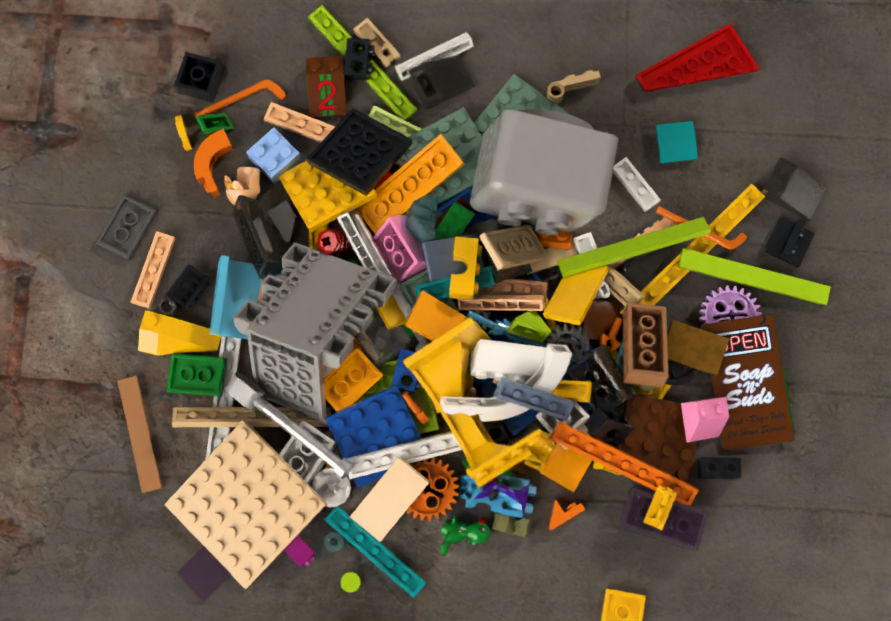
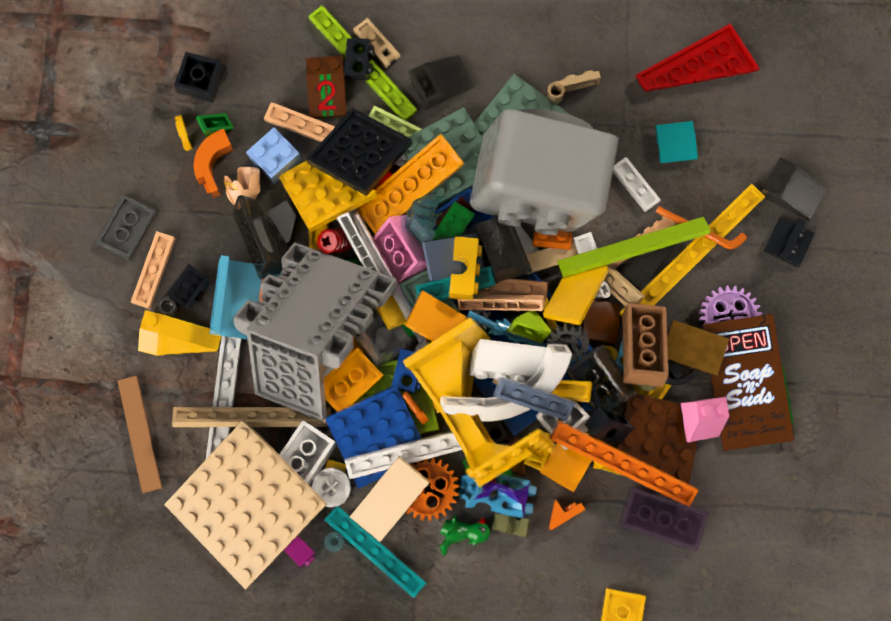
(196, 375): green tile -> none
(203, 573): clear purple tile -> none
(251, 397): piece -> none
(265, 84): orange piece -> none
(350, 582): lime tile -> none
(442, 51): white piece -> none
(475, 391): reddish brown tile -> none
(513, 246): tan tile -> none
(612, 335): orange bar -> none
(660, 507): yellow hinge -> none
(718, 468): black brick -> none
(754, 277): lime tile -> none

